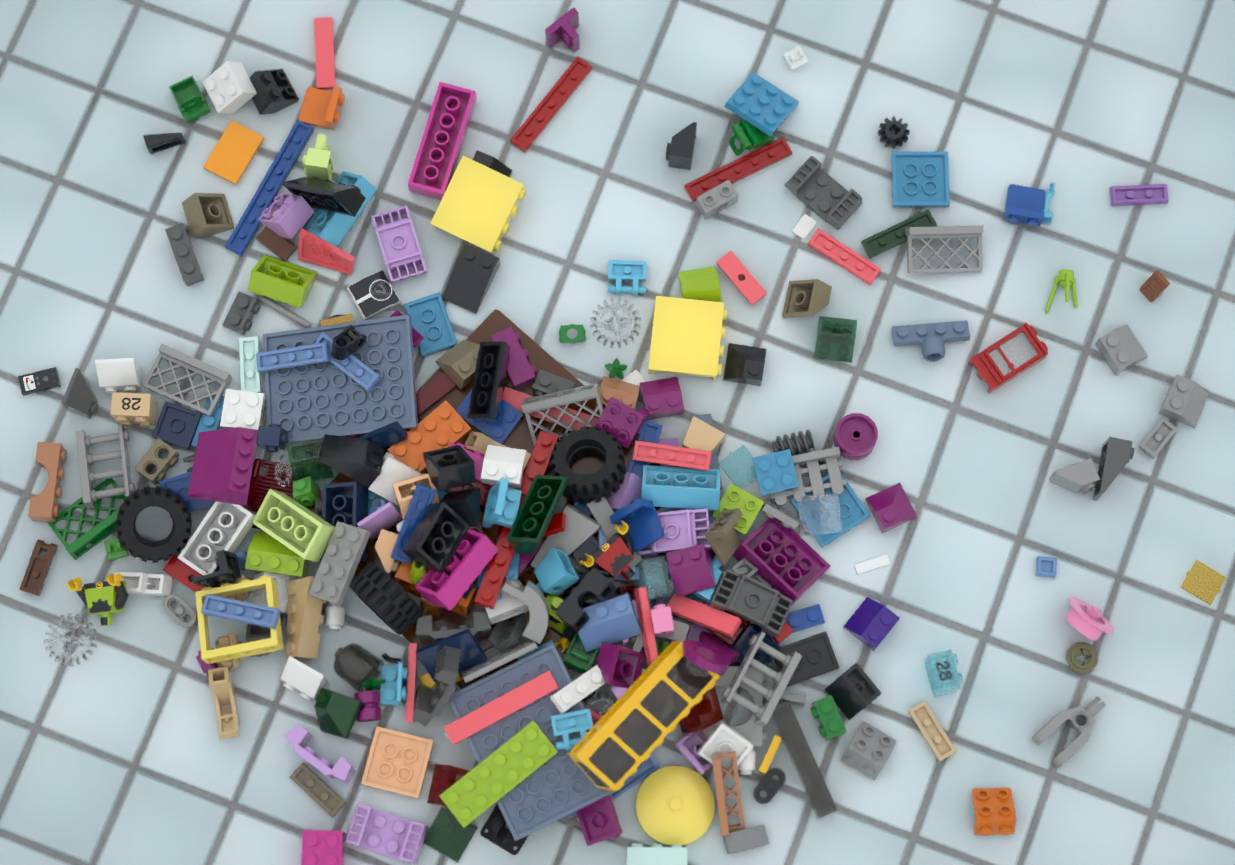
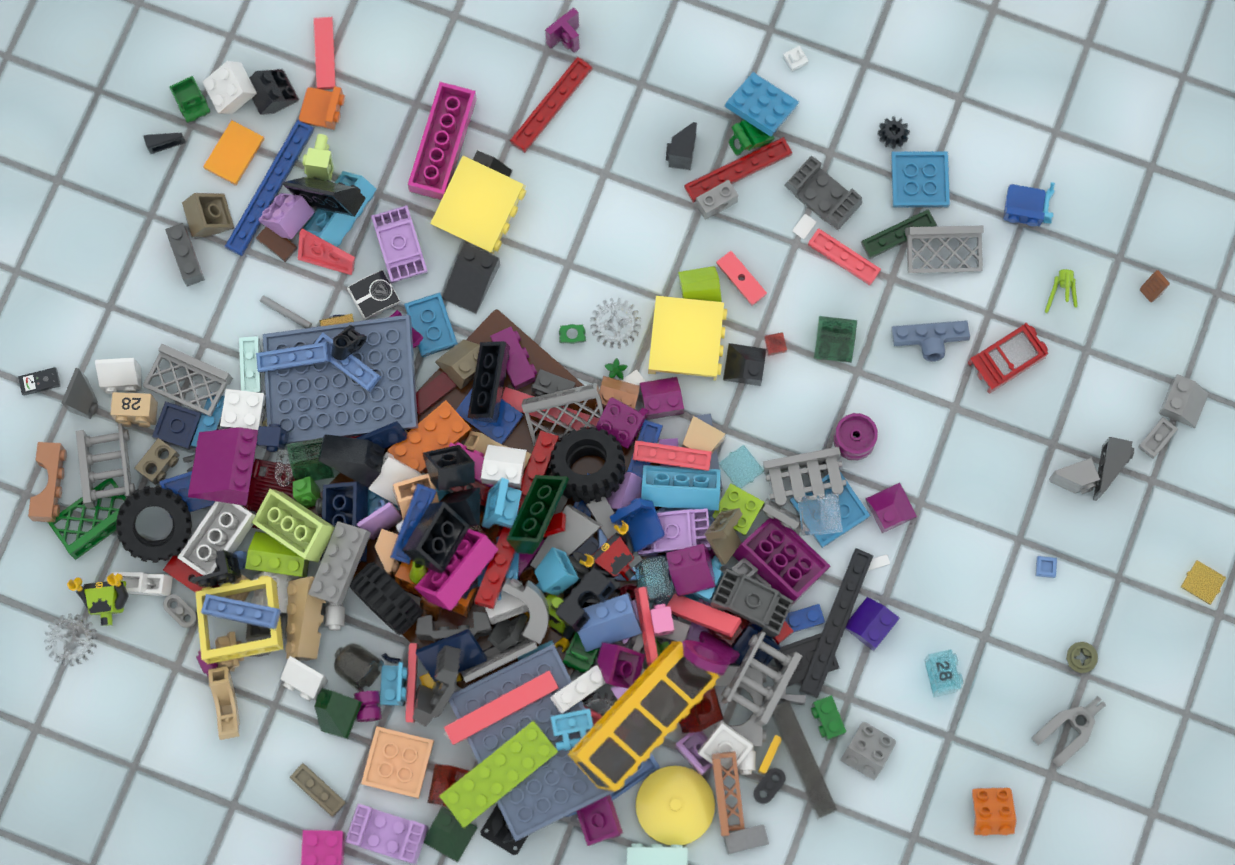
(38, 568): reddish brown plate -> none
(115, 550): bright green tile -> none
(241, 313): dark grey bracket -> none
(281, 281): lime slope -> none
(300, 737): lavender plate -> none
(372, 684): green plant -> none
(627, 271): medium azure plate -> none
(775, 344): none -> clear red plate
(775, 472): dark azure plate -> none
(794, 443): dark grey piece -> none
(806, 298): dark tan slope -> none
(836, 623): none -> black tile
(853, 691): black slope -> none
(932, 731): tan plate -> none
(1088, 619): bright pink wheel -> none
(1120, 349): light grey slope -> none
(1138, 195): medium lavender tile -> none

